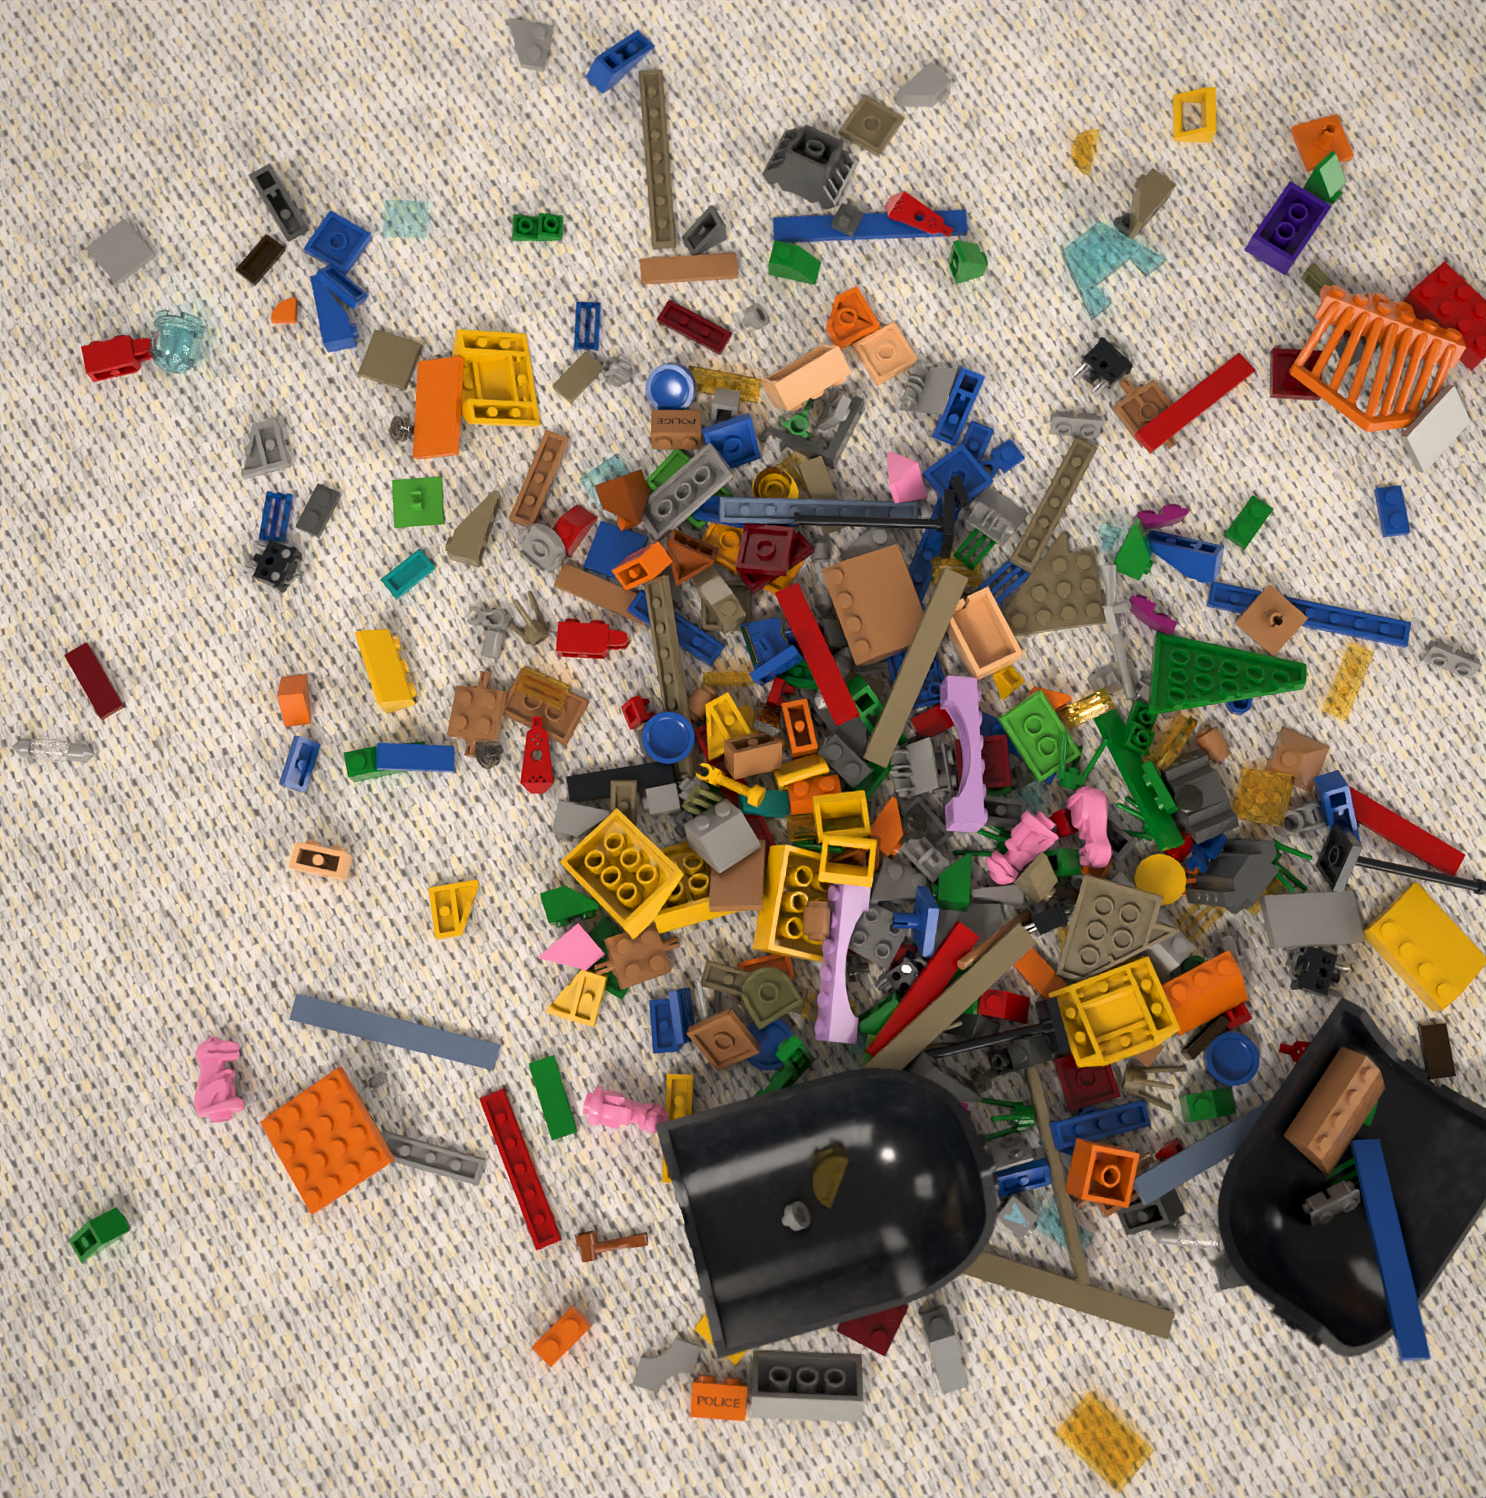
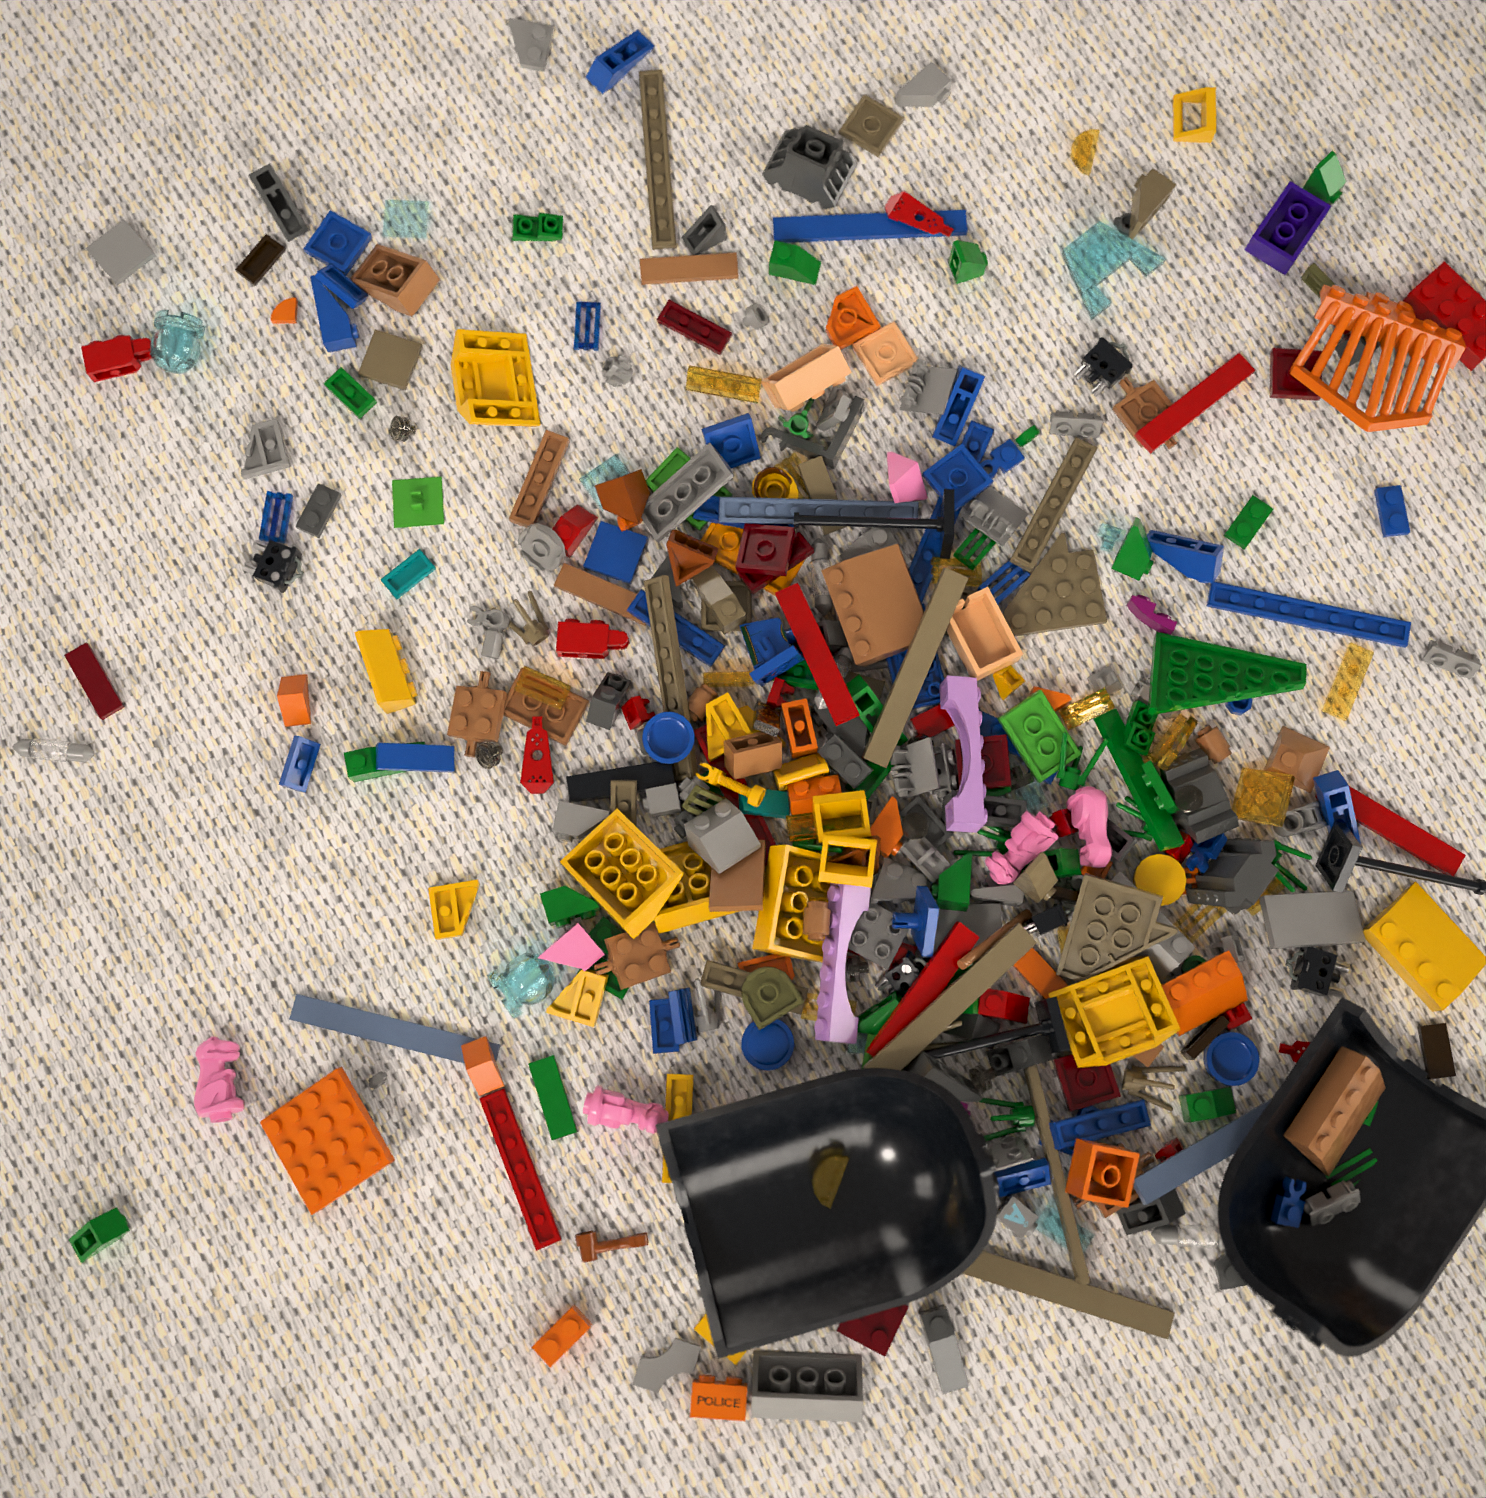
(321, 861): light nougat brick -> none
(350, 393): none -> green plate
(396, 279): none -> medium nougat slope
(435, 1158): light grey tile -> none
(438, 408): orange tile -> none
(472, 534): dark tan slope -> none
(481, 1066): none -> orange slope
(524, 982): none -> clear light blue tile
(578, 377): dark tan tile -> none
(607, 700): none -> dark grey slope
(642, 565): orange brick -> none
(671, 387): blue piece -> none
(676, 429): medium nougat brick -> none
(724, 1039): medium nougat tile -> none
(725, 405): light grey brick -> none
(796, 1061): green plate -> none
(796, 1216): light grey tile -> none
(847, 219): dark grey tile -> none
(960, 493): black tile -> none
(1027, 436): none -> green tile
(1104, 1442): clear yellow tile -> none
(1112, 617): light grey piece -> none
(1168, 516): magenta slope -> none
(1270, 620): medium nougat tile -> none
(1289, 1207): none -> blue plate
(1319, 138): orange tile -> none
(1390, 1251): blue tile -> none
(1435, 428): tile -> none

